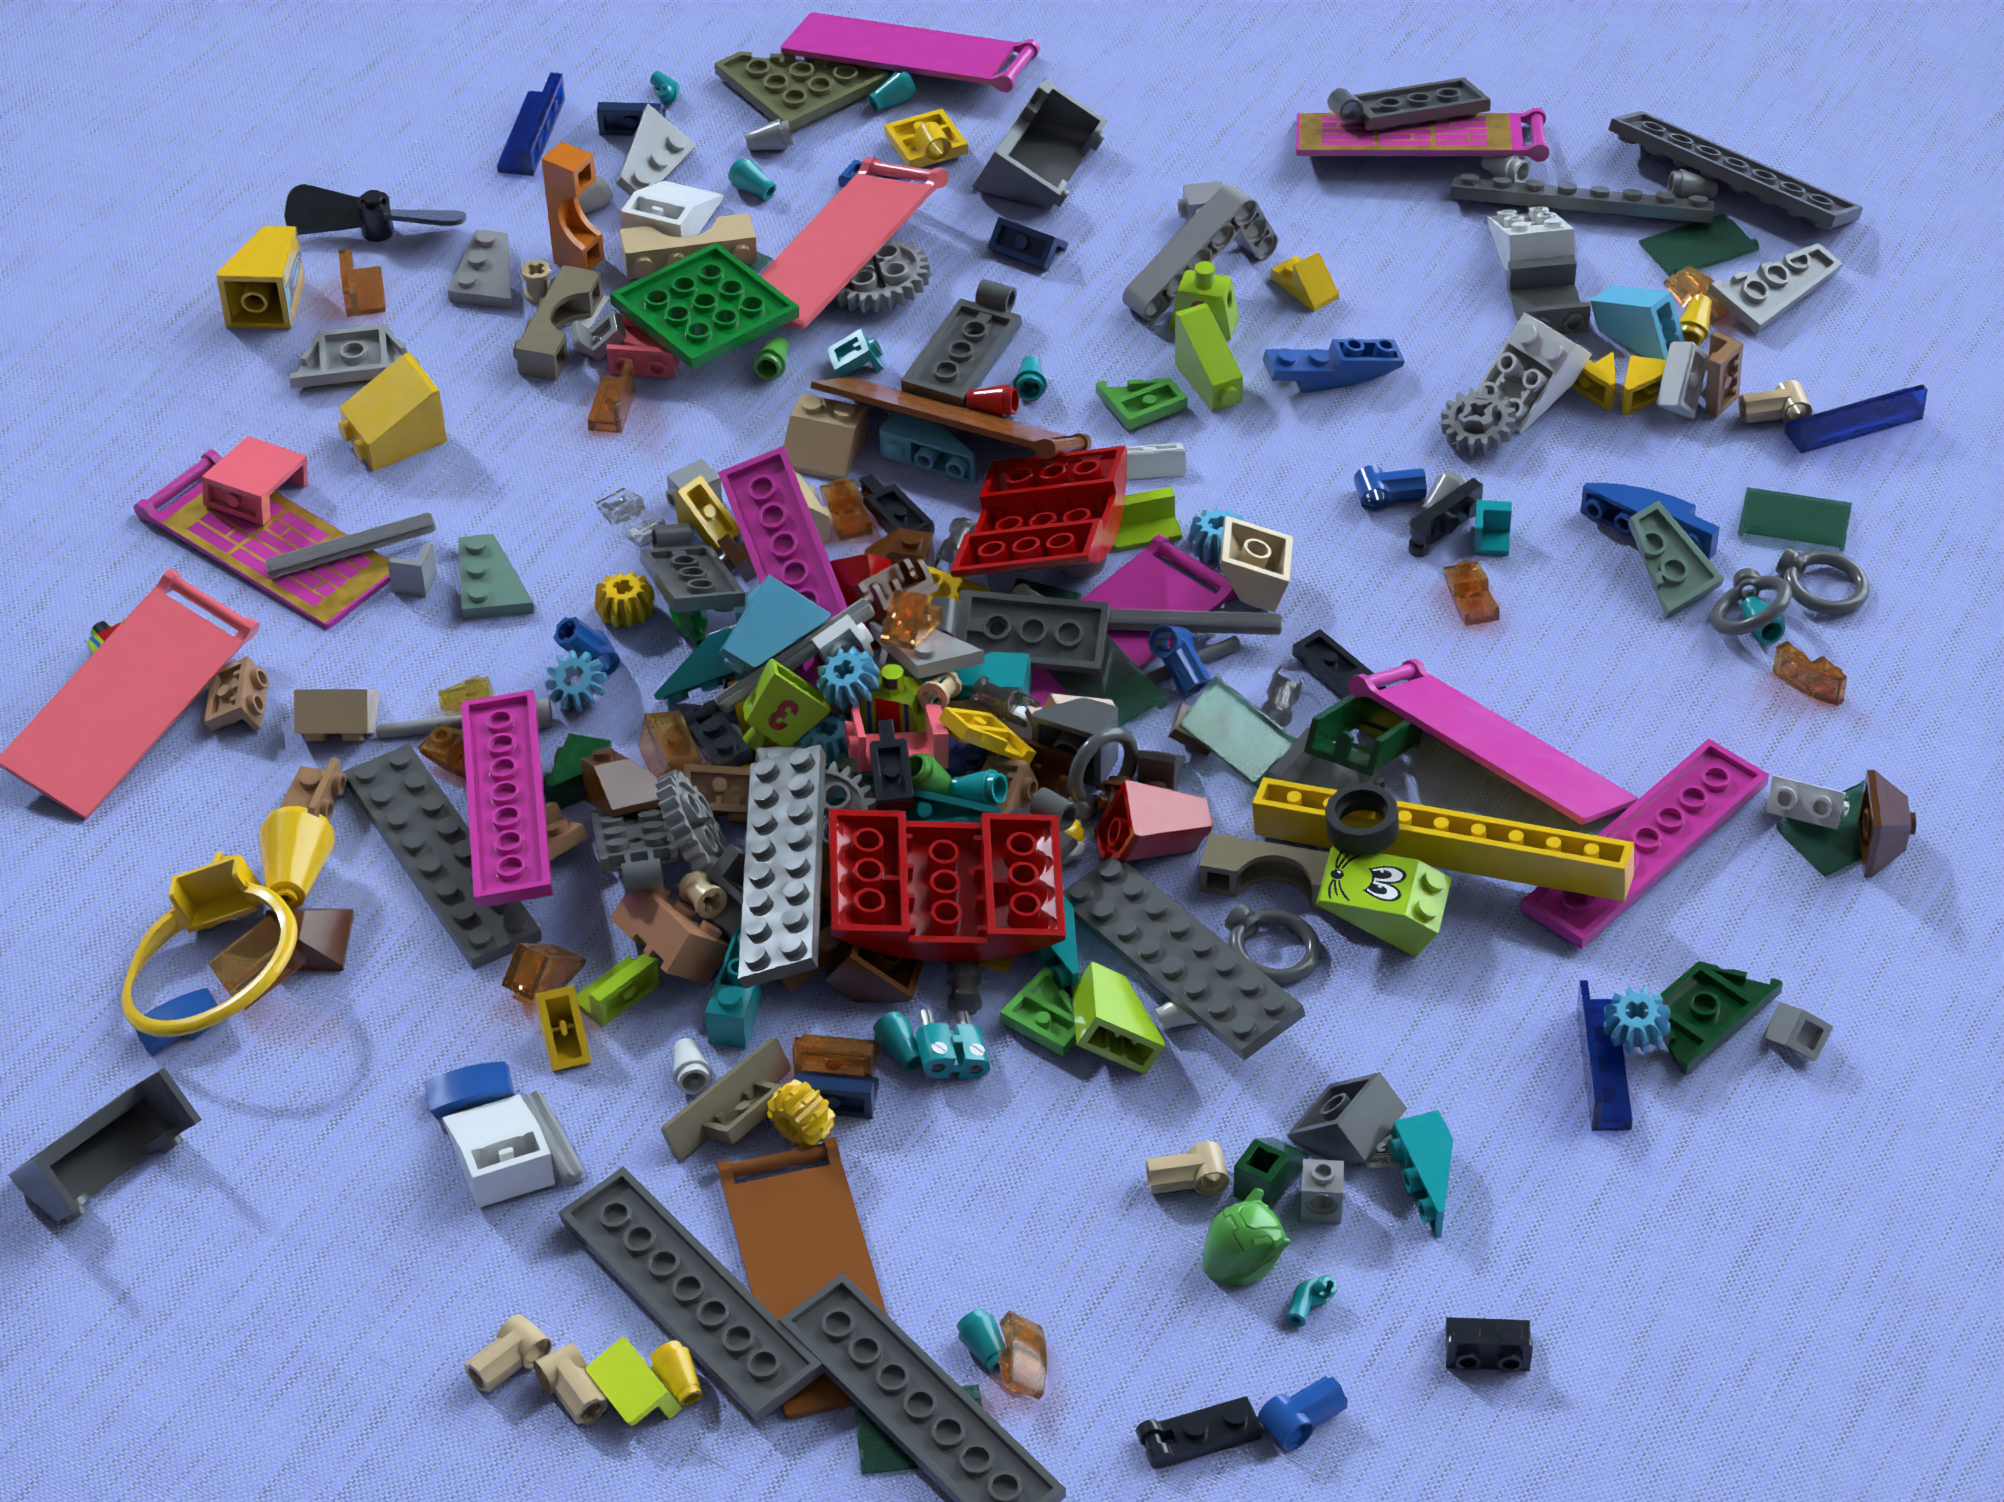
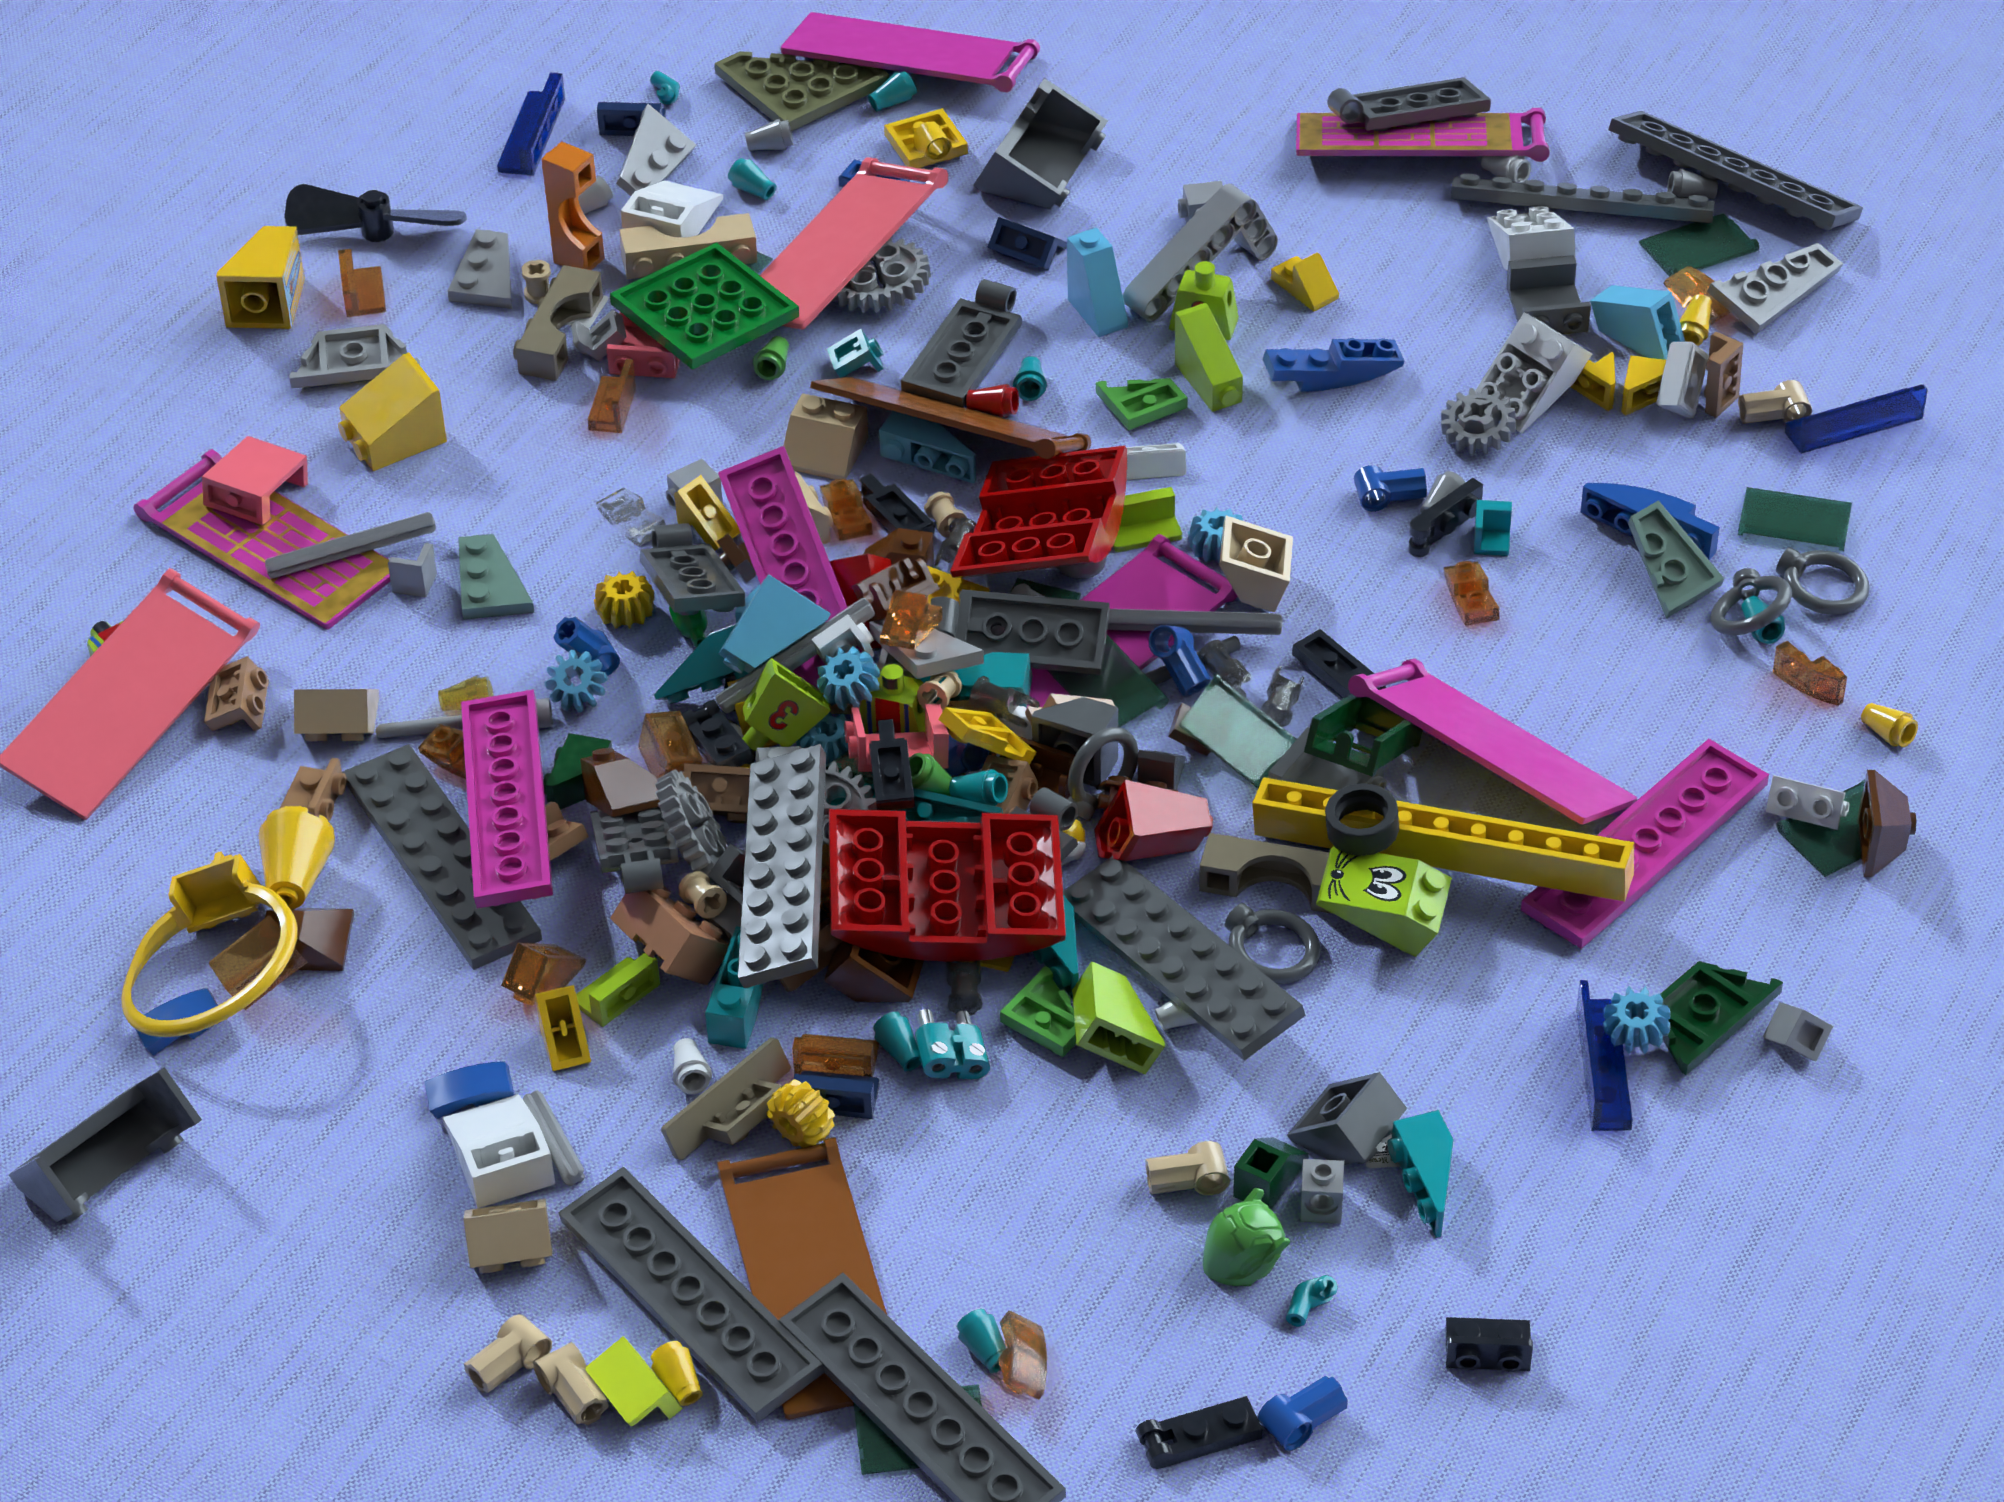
(508, 1235): none -> tan slope
(942, 509): none -> tan bush
(1095, 282): none -> medium azure slope
(1217, 660): none -> clear smoke piece
(1891, 724): none -> yellow cone

